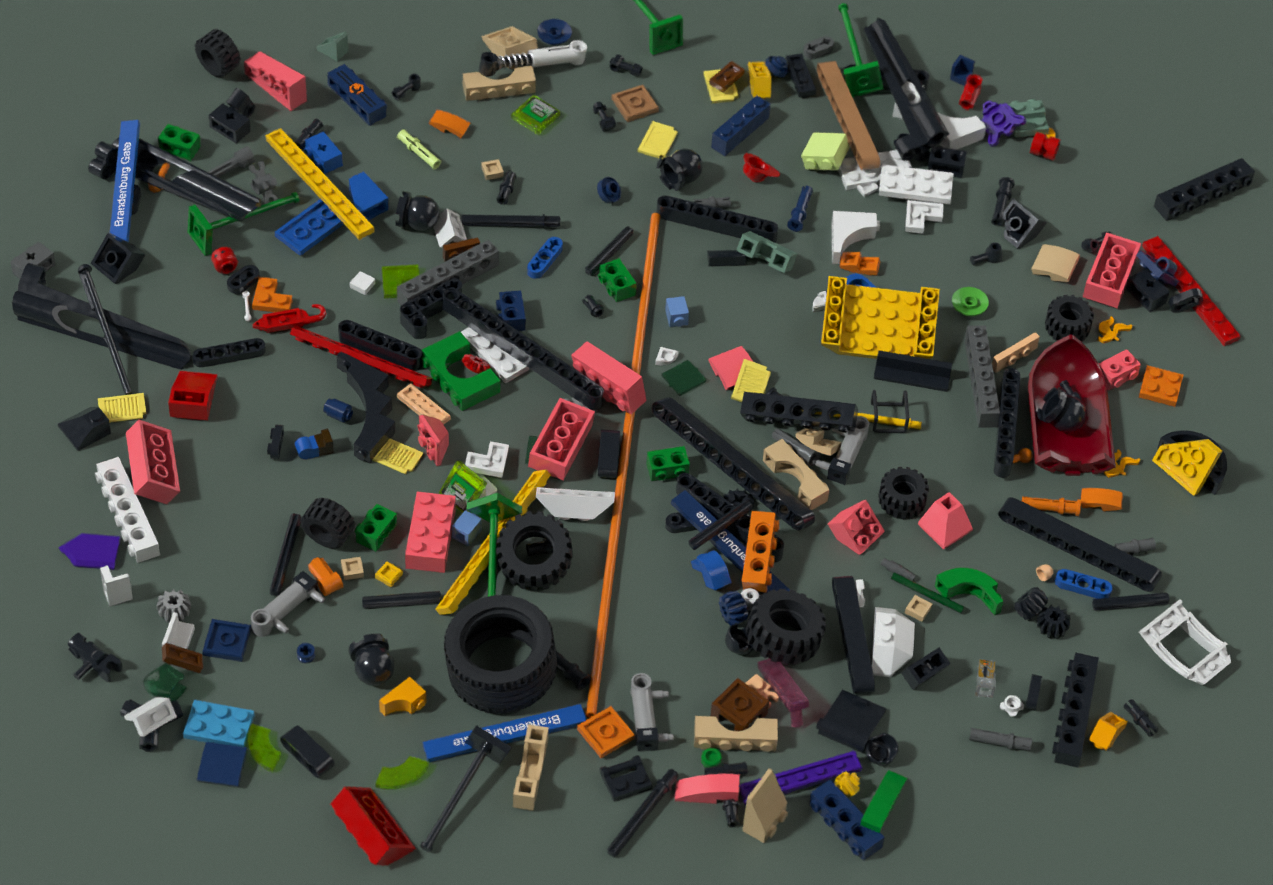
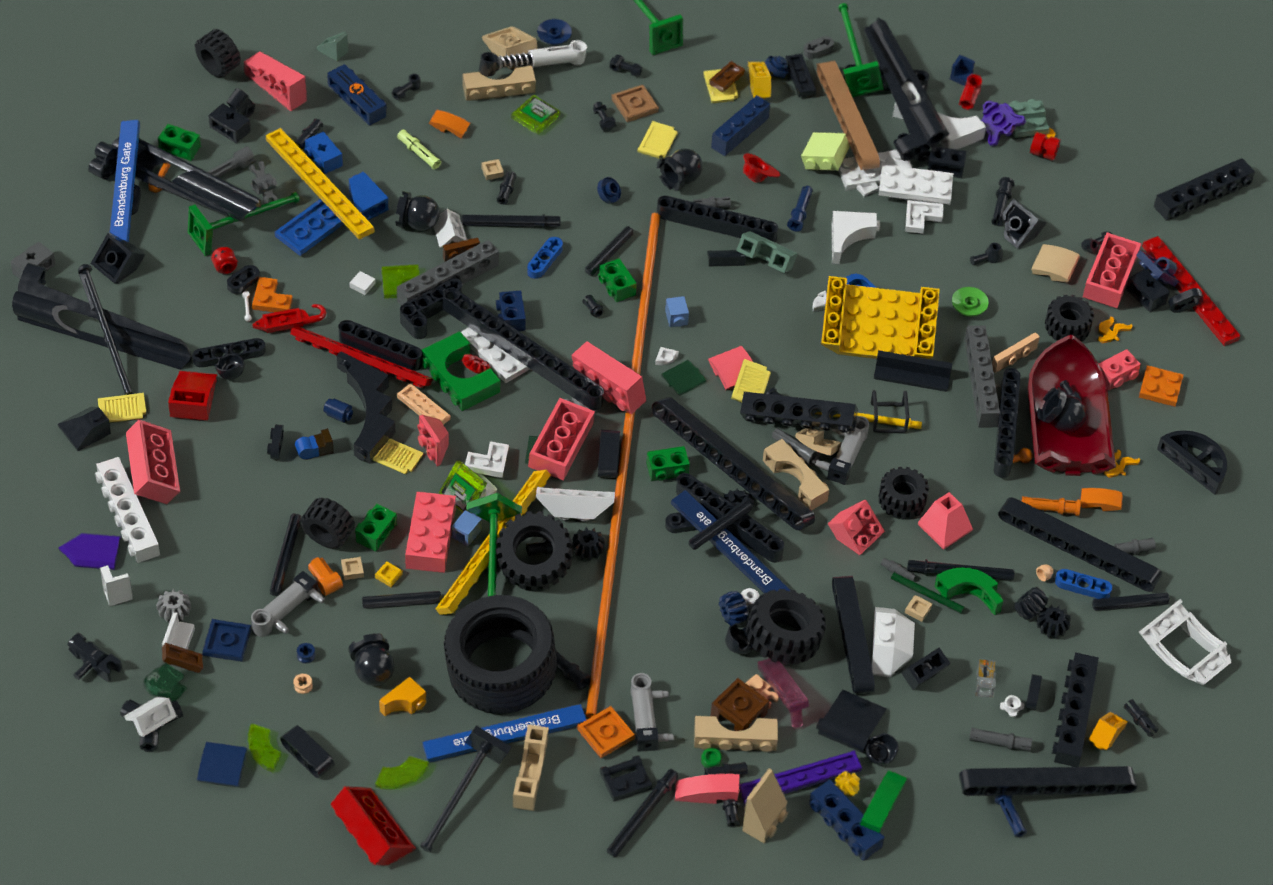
(218, 723): dark azure plate -> none
(230, 366): none -> black hair
(303, 689): none -> light nougat bush
(588, 543): none -> black gear
(713, 570): blue brick -> none
(760, 523): orange brick -> none
(859, 589): white tile -> none
(863, 265): orange slope -> none
(937, 568): none -> black axle
(1011, 815): none -> dark blue pin
(1047, 781): none -> black beam
(1188, 462): yellow plate -> none

